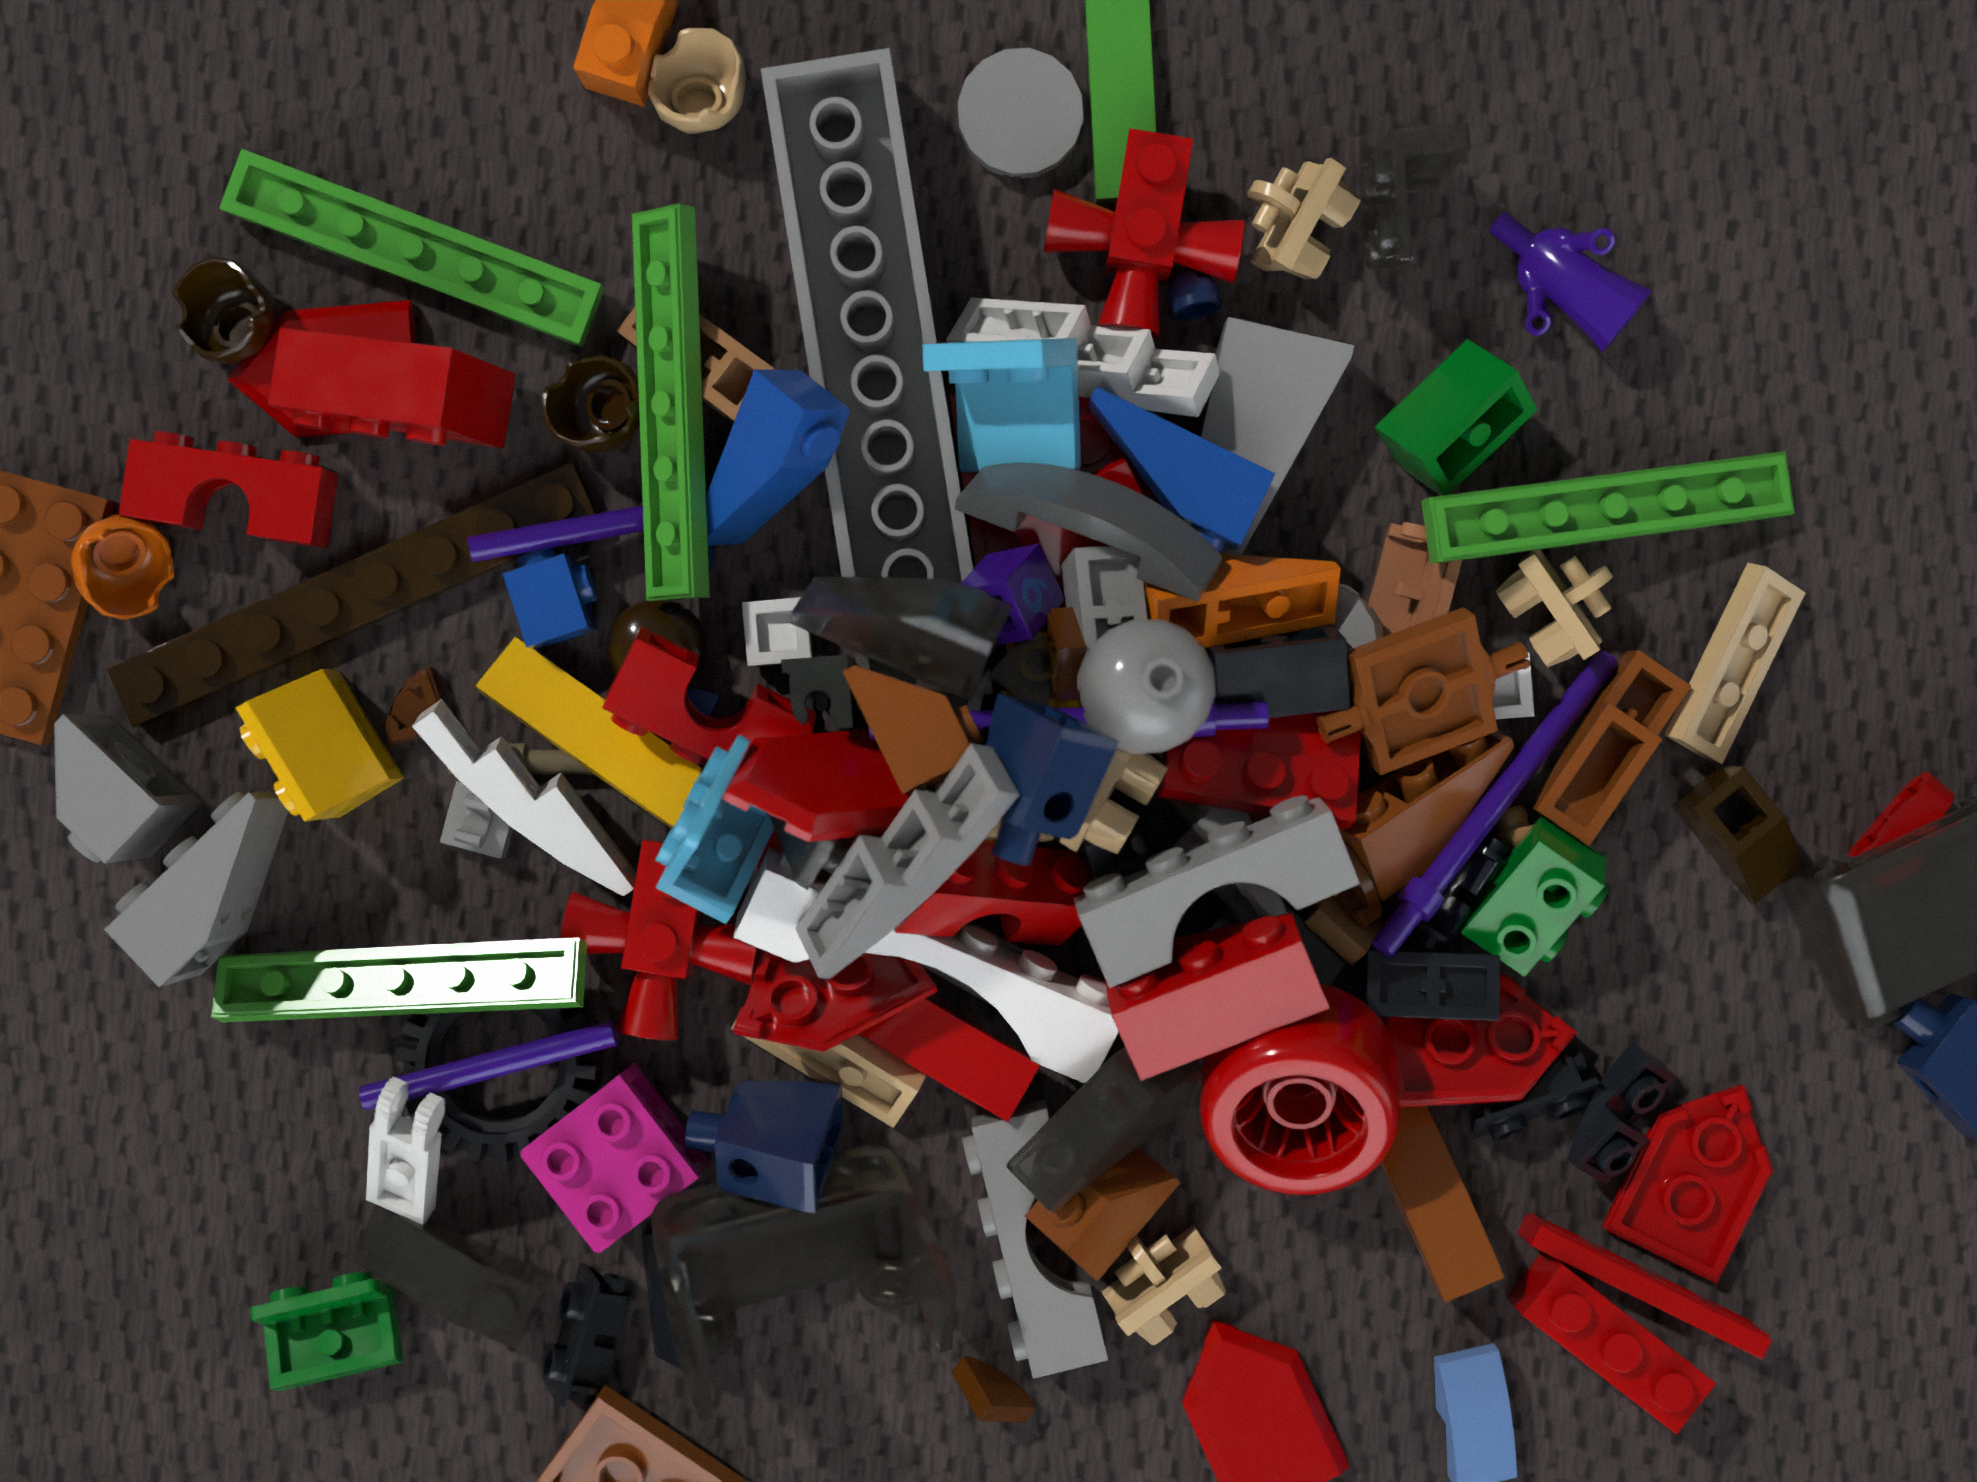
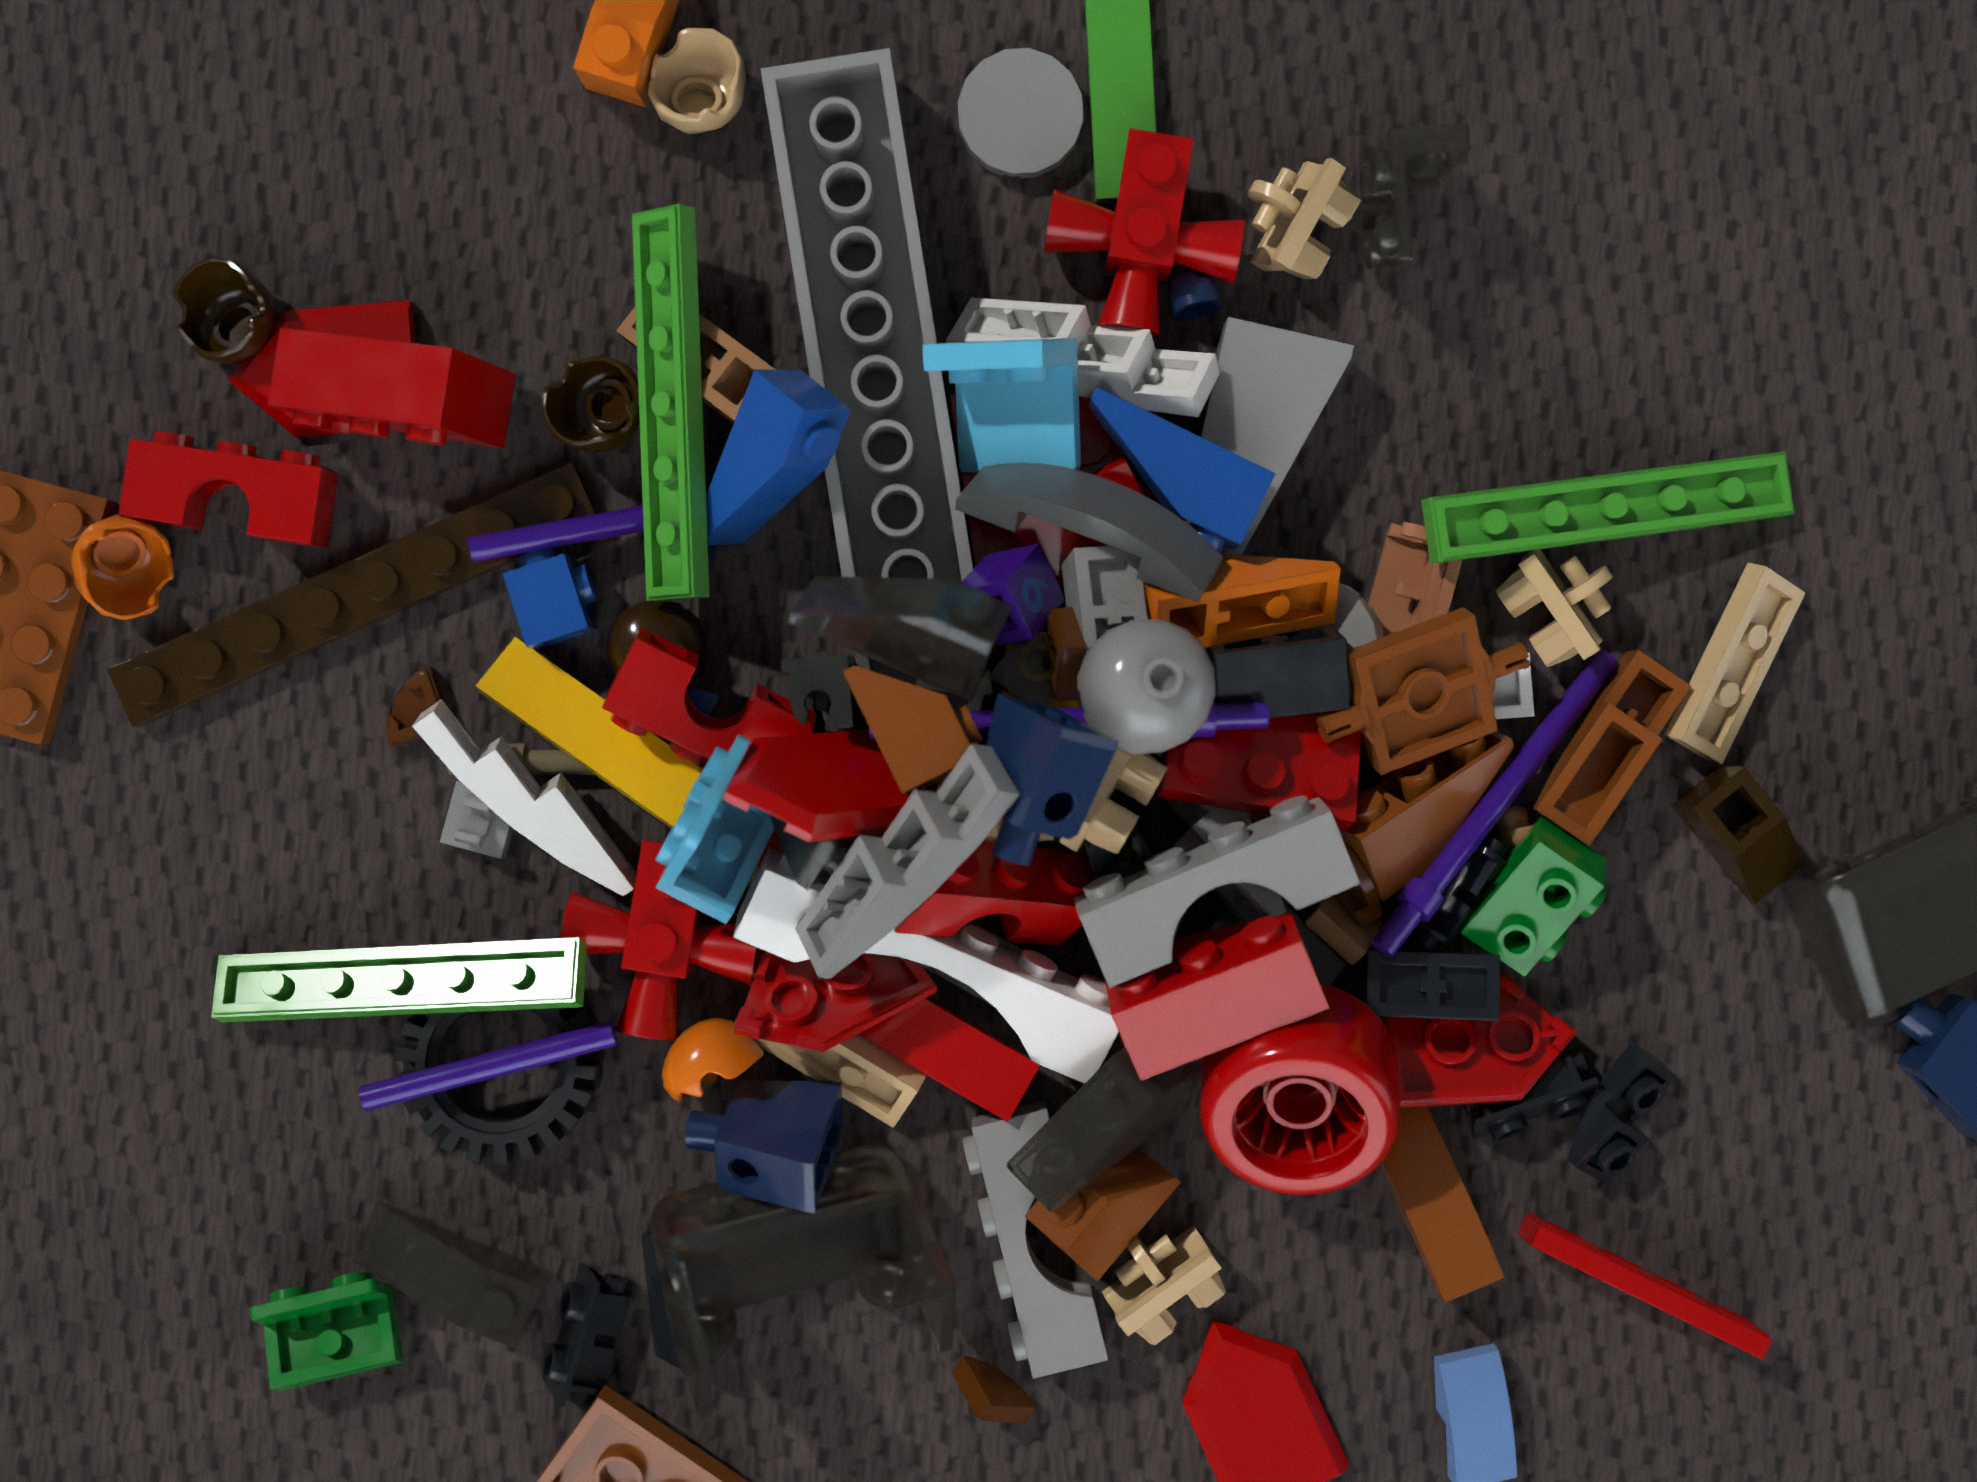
(114, 791): light grey slope -> none
(205, 894): light grey slope -> none
(318, 746): yellow slope -> none
(404, 1153): white hinge -> none
(412, 248): bright green plate -> none
(614, 1158): dark pink bracket -> none
(702, 1053): none -> orange hair
(769, 634): white plate -> none
(1450, 420): green brick -> none
(1584, 289): dark purple piece -> none
(1610, 1342): red arch -> none
(1694, 1183): red tile -> none
(1914, 806): red beam -> none

